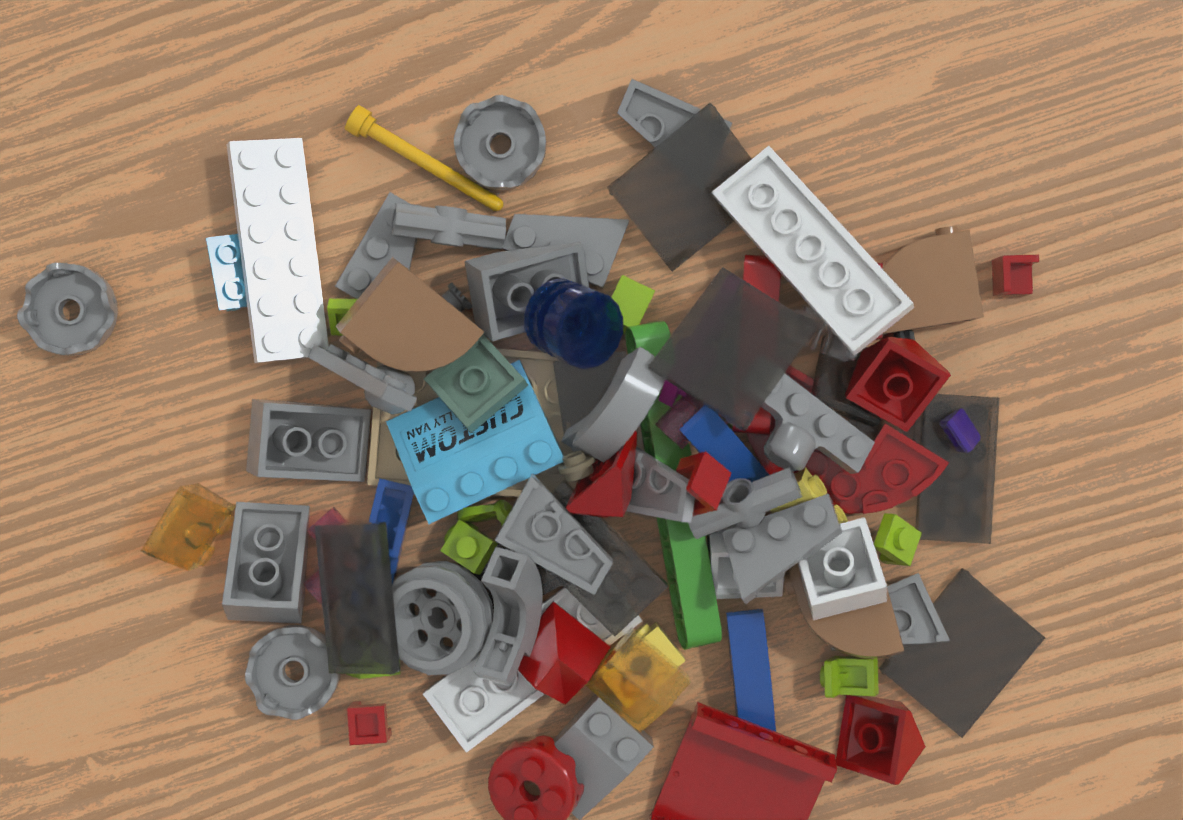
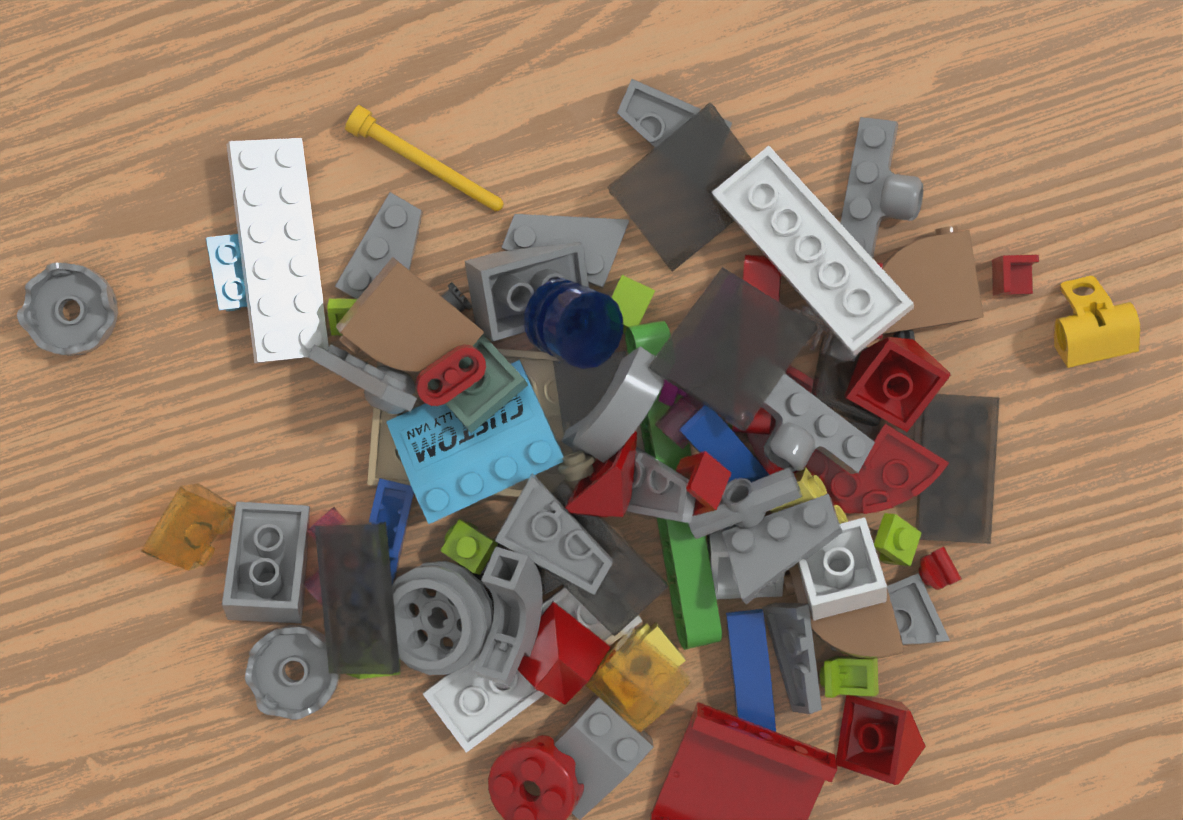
(307, 441): light grey slope -> none
(367, 724): red panel -> none
(448, 226): light grey piece -> none
(452, 377): none -> red plate
(482, 513): lime piece -> none
(496, 117): light grey plate -> none
(795, 652): none -> light grey wing
(873, 189): none -> light grey plate
(938, 569): none -> red plate
(960, 431): dark purple slope -> none
(969, 671): clear smoke piece -> none
(1096, 327): none -> yellow piece

